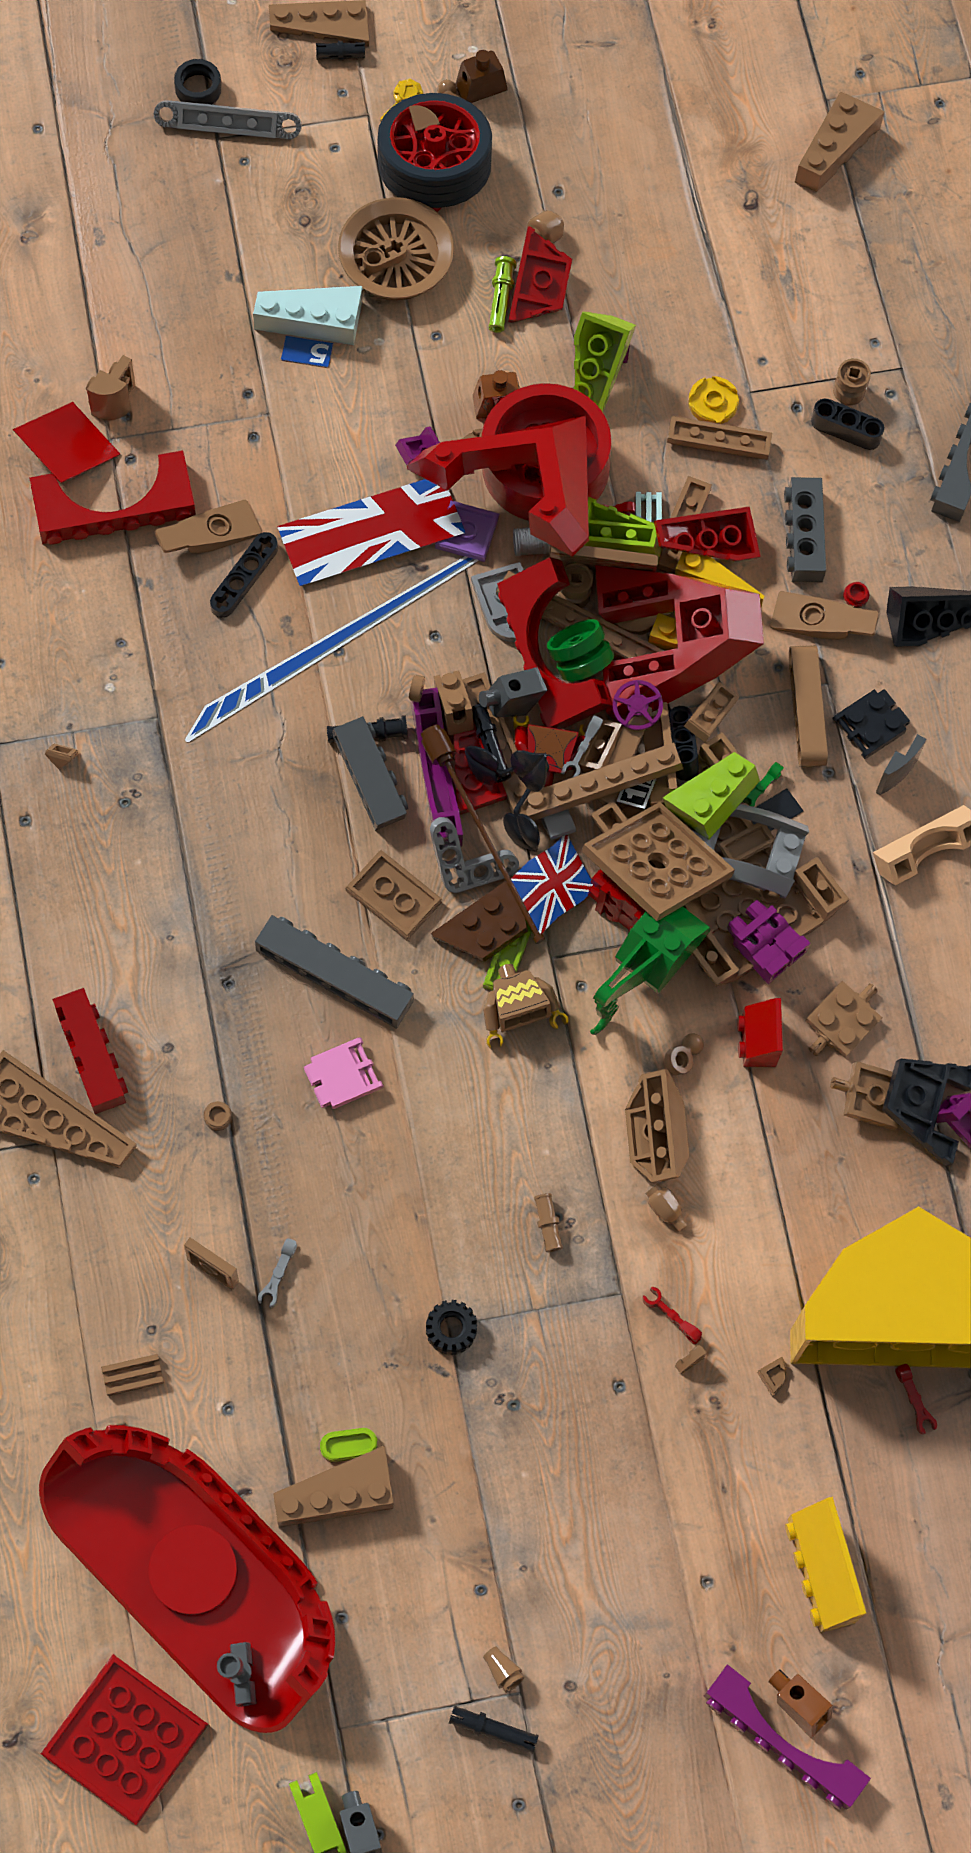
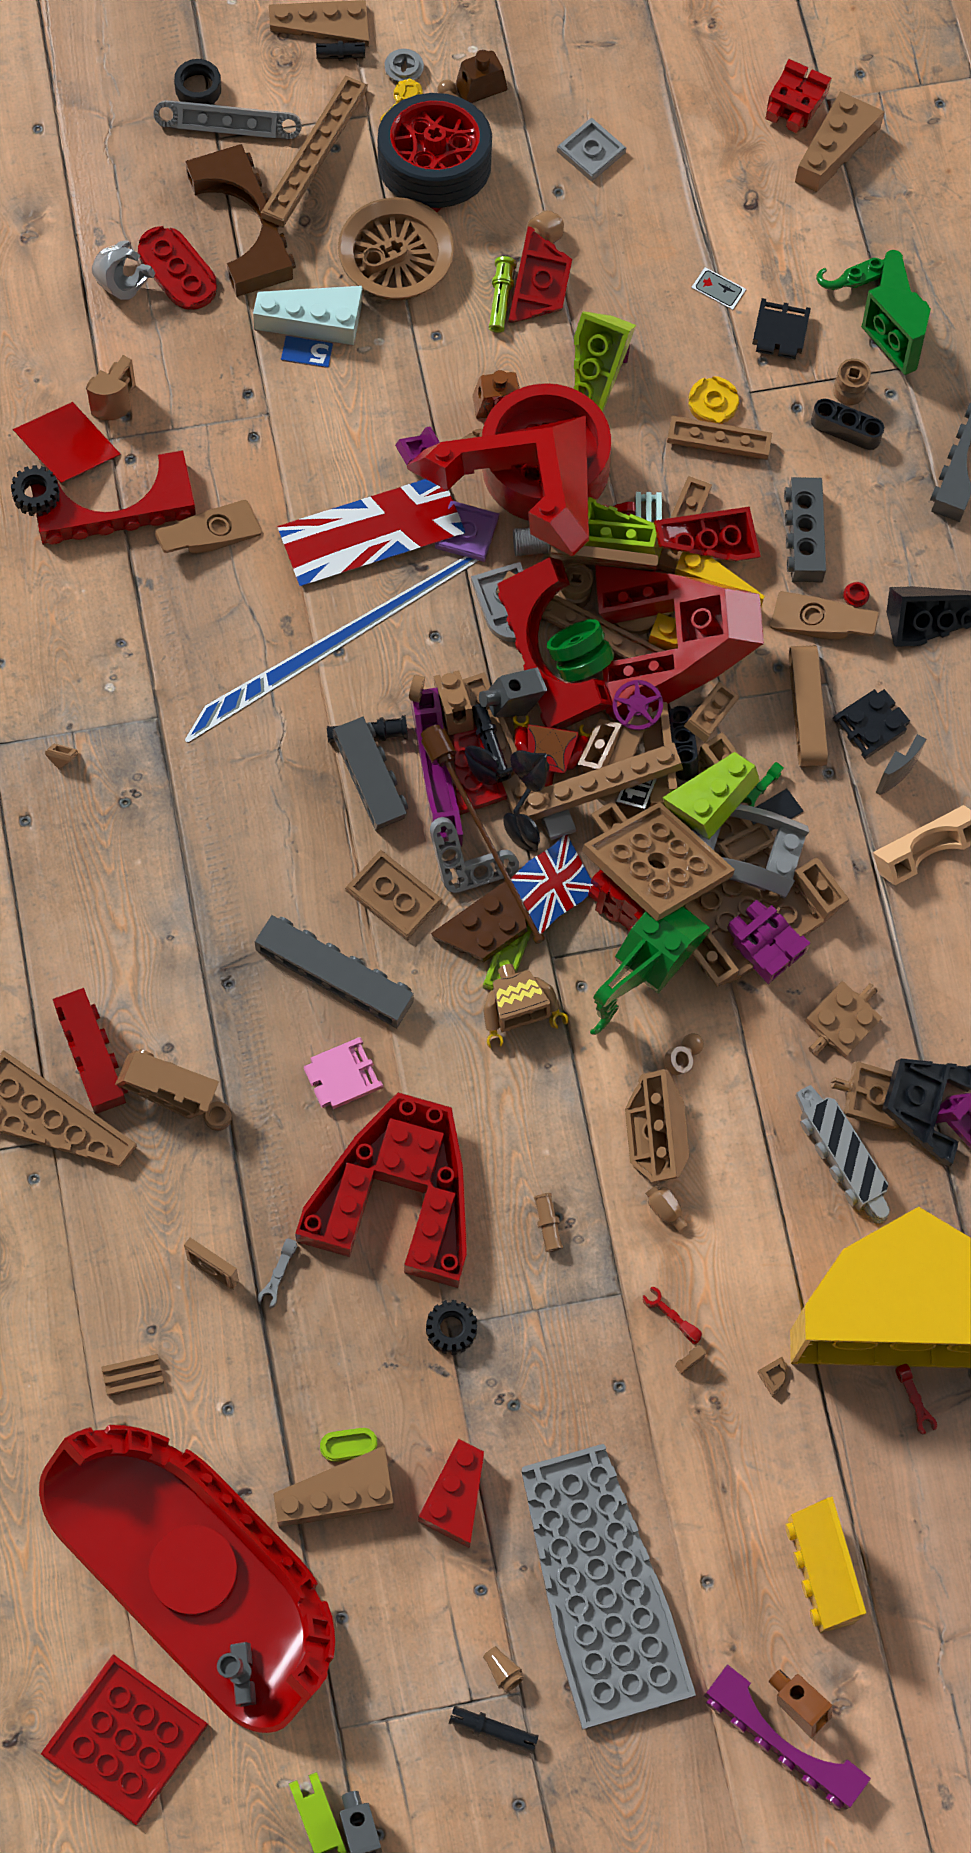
(35, 504): none -> black tyre
(109, 271): none -> light grey piece
(167, 1084): none -> medium nougat wedge
(177, 267): none -> red tile
(232, 174): none -> reddish brown arch
(247, 576): black beam -> none
(314, 151): none -> medium nougat tile
(394, 63): none -> light grey gear
(407, 1146): none -> red piece
(422, 117): medium nougat tile -> none
(454, 1496): none -> red wedge
(591, 149): none -> light grey tile
(592, 729): light grey piece -> none
(602, 1591): none -> light grey wing
(718, 288): none -> sticker
(761, 1034): red slope -> none
(780, 329): none -> black plate
(797, 96): none -> red hips
(844, 1153): none -> light grey hinge
(892, 312): none -> green slope

